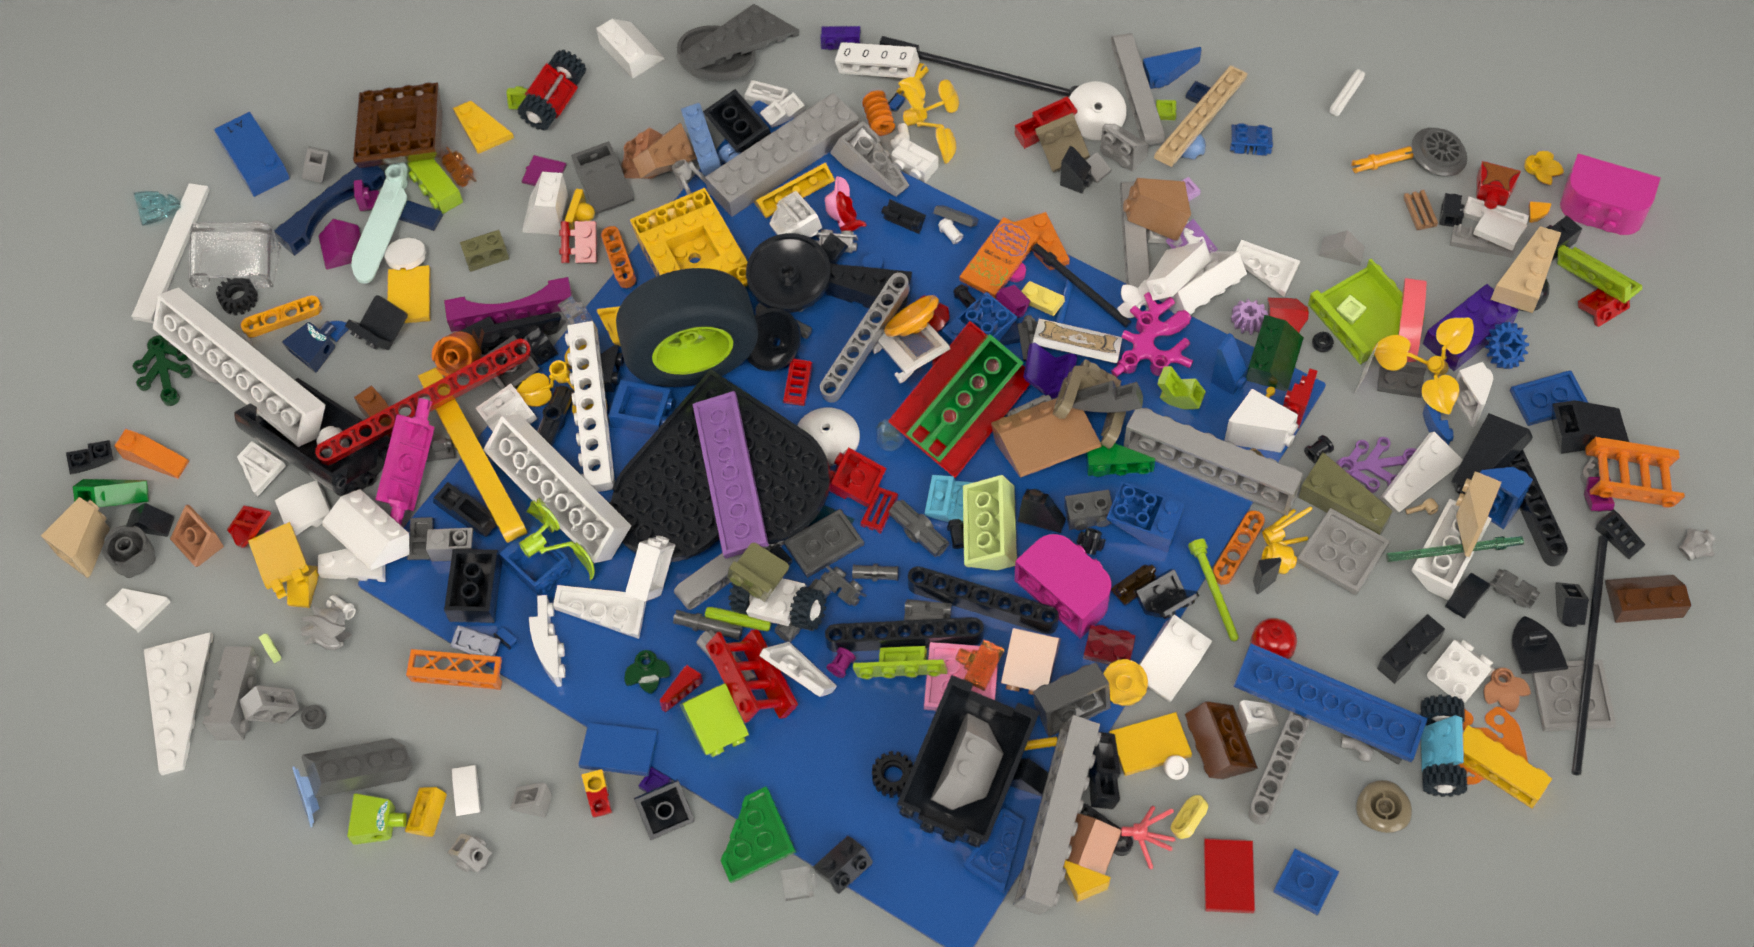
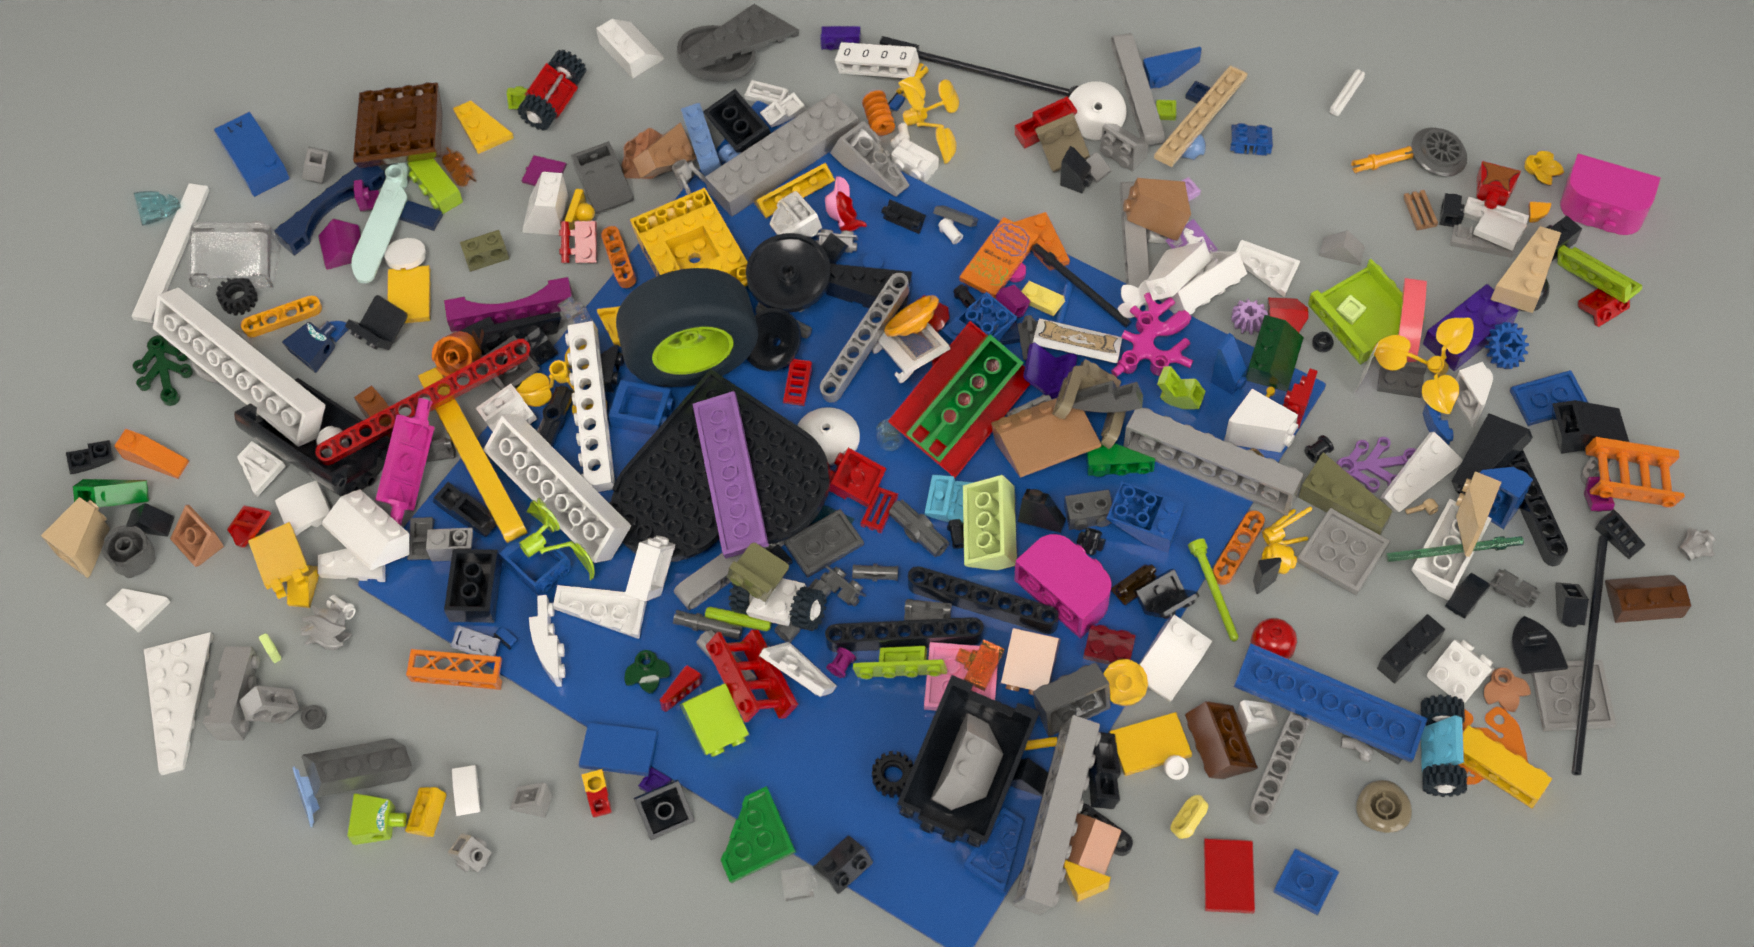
(1141, 833): coral plant -> none

